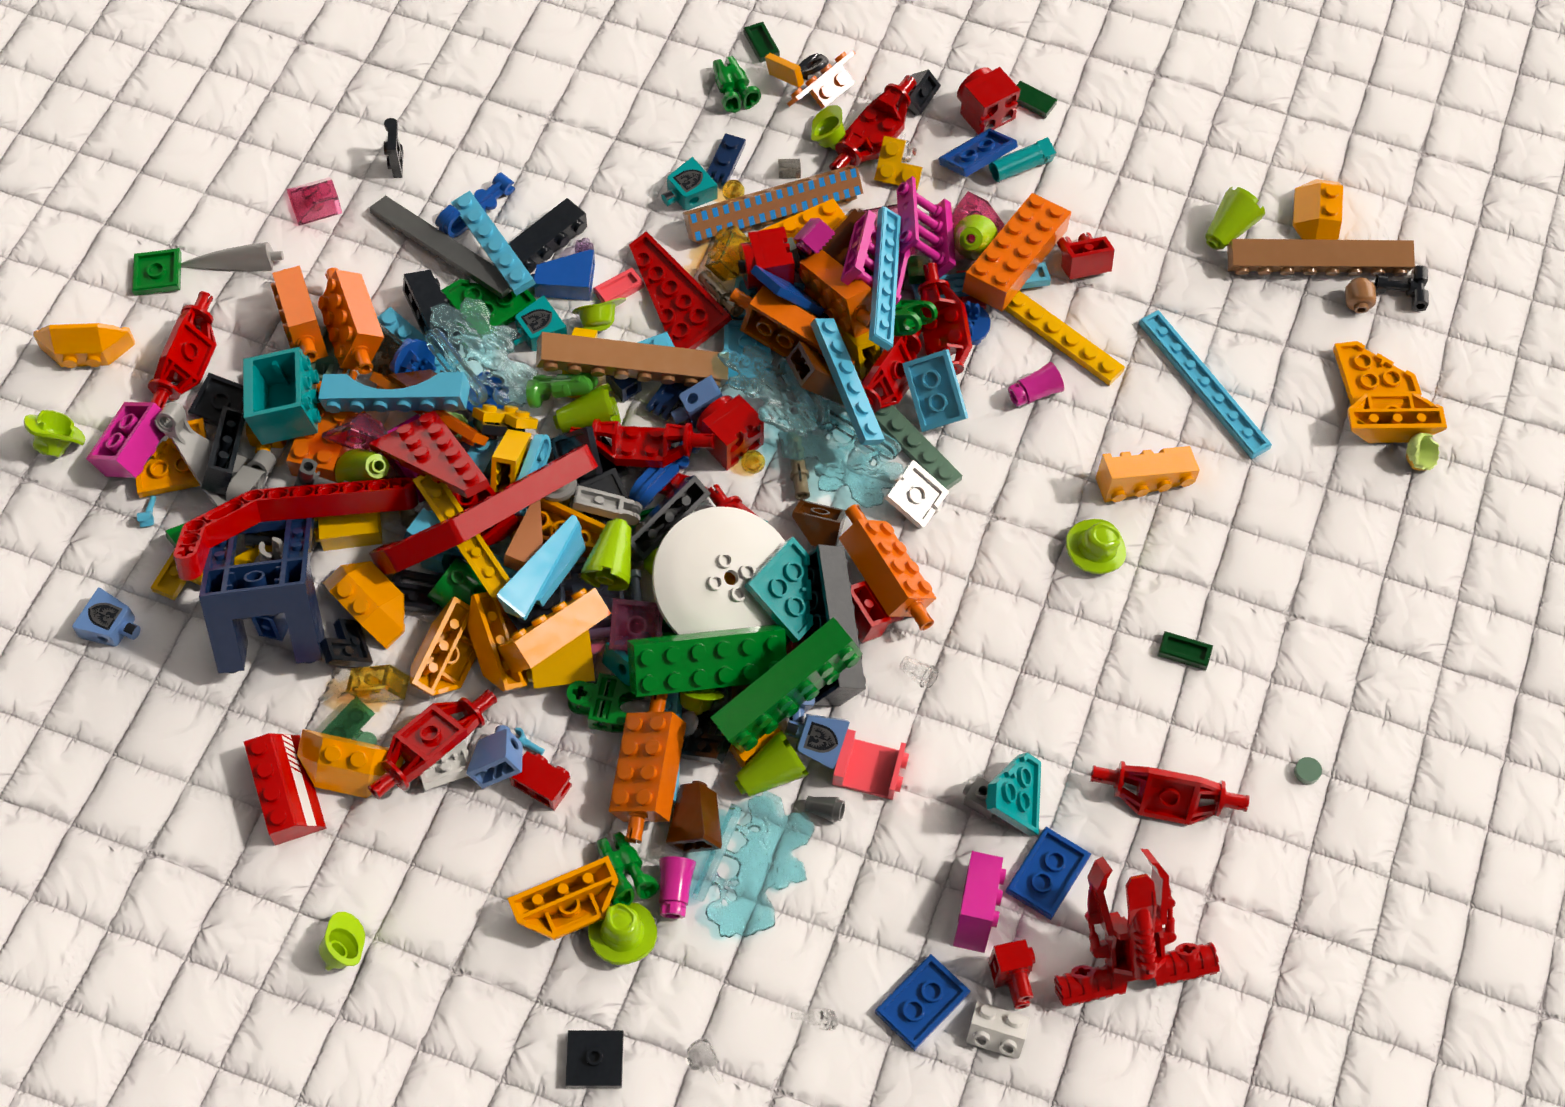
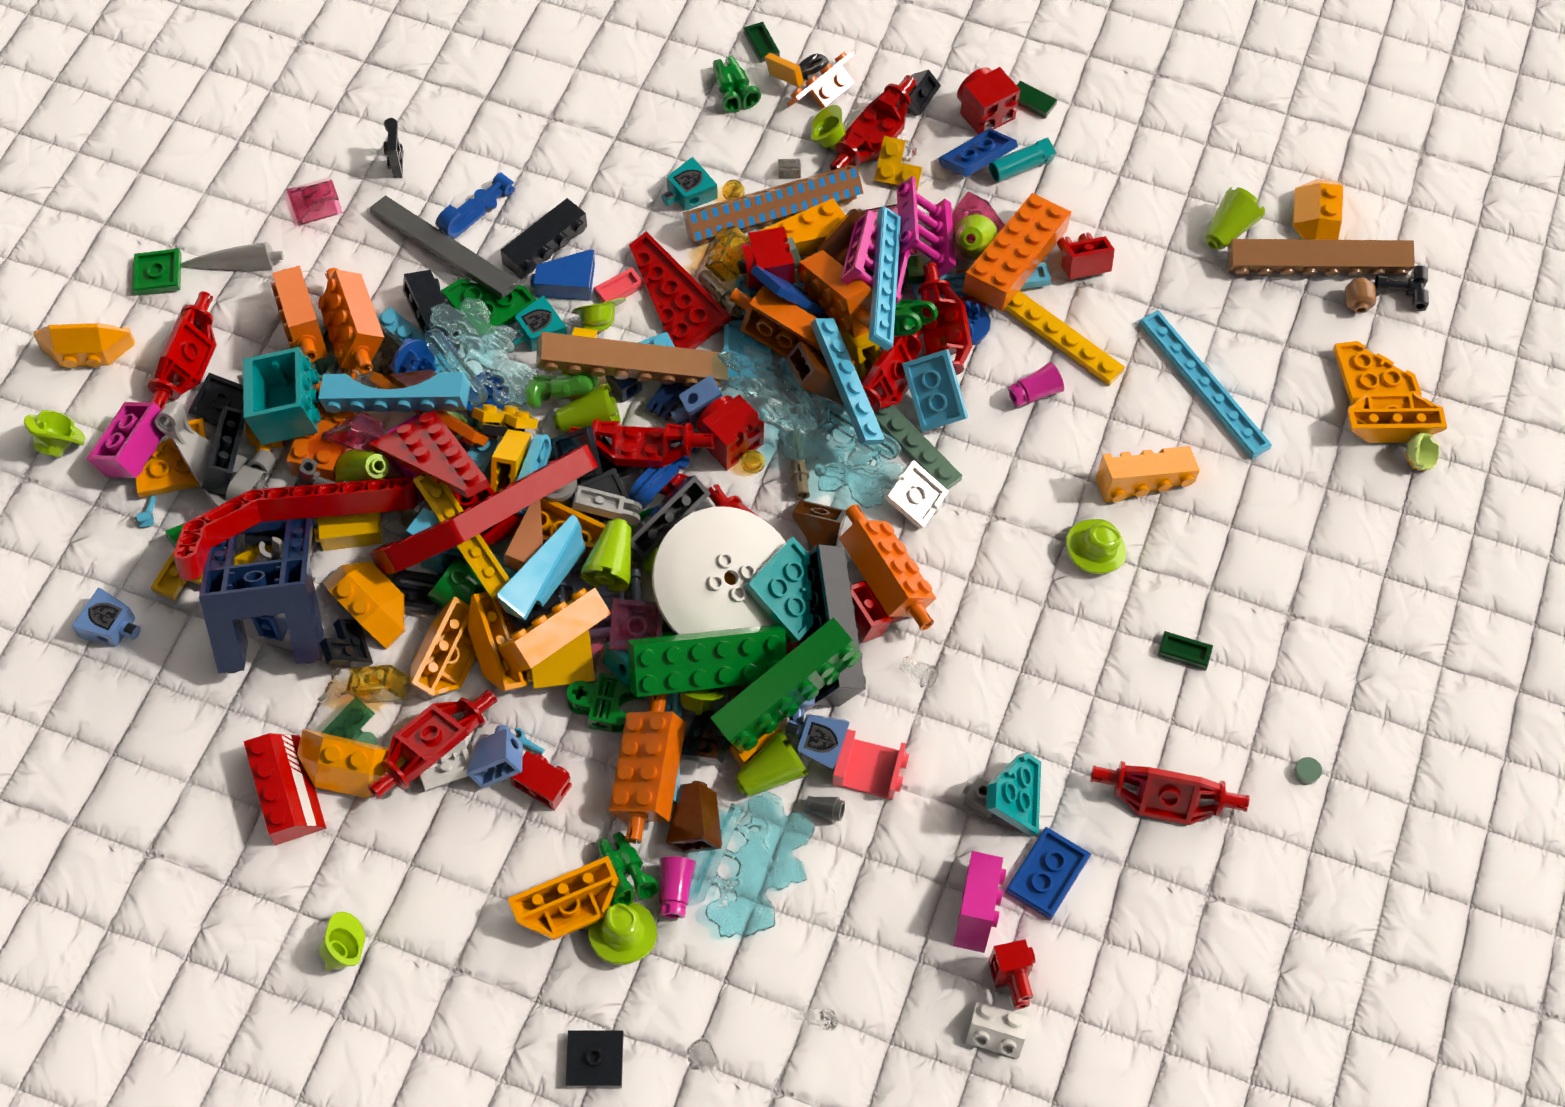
(493, 243): medium azure plate -> none
(583, 245): clear purple plate -> none
(691, 722): white piece -> none
(726, 158): dark blue hinge -> none
(813, 236): dark pink brick -> none
(922, 1002): blue tile -> none
(1133, 945): red piece -> none

